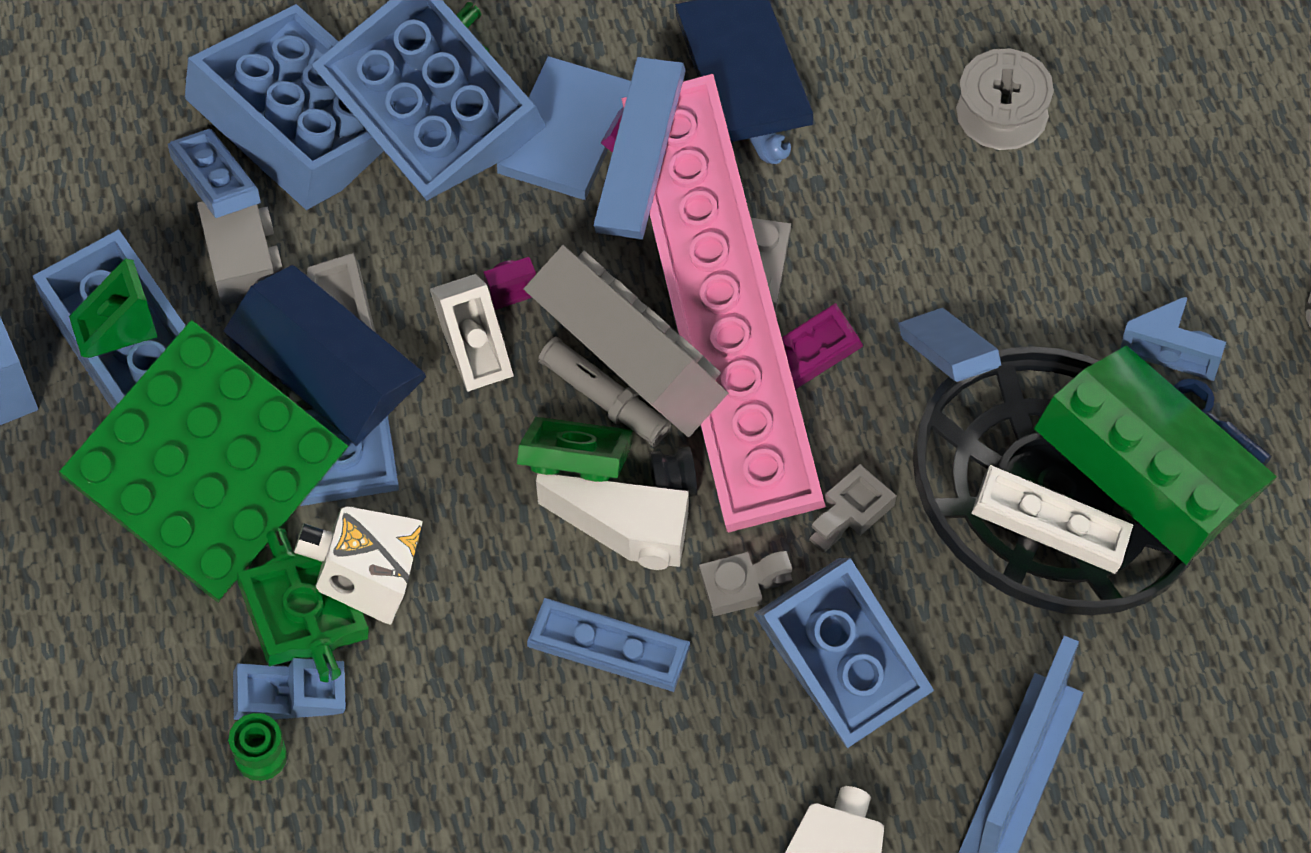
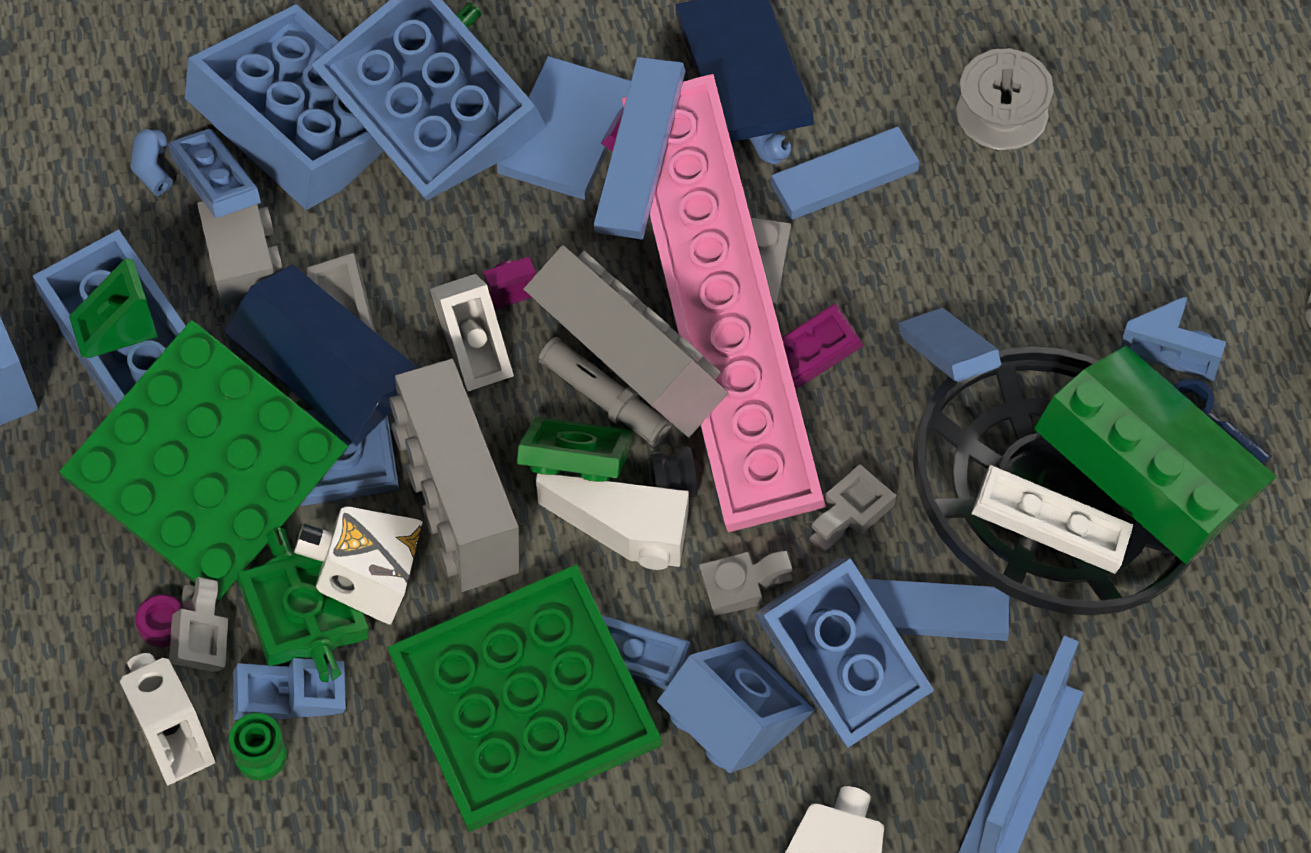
(144, 156): none -> medium blue arm
(155, 619): none -> magenta tile
(160, 704): none -> white torso
(196, 633): none -> light grey plate
(455, 476): none -> light grey brick
(524, 697): none -> green plate
(733, 704): none -> medium blue slope
(844, 173): none -> medium blue tile
(944, 609): none -> medium blue tile

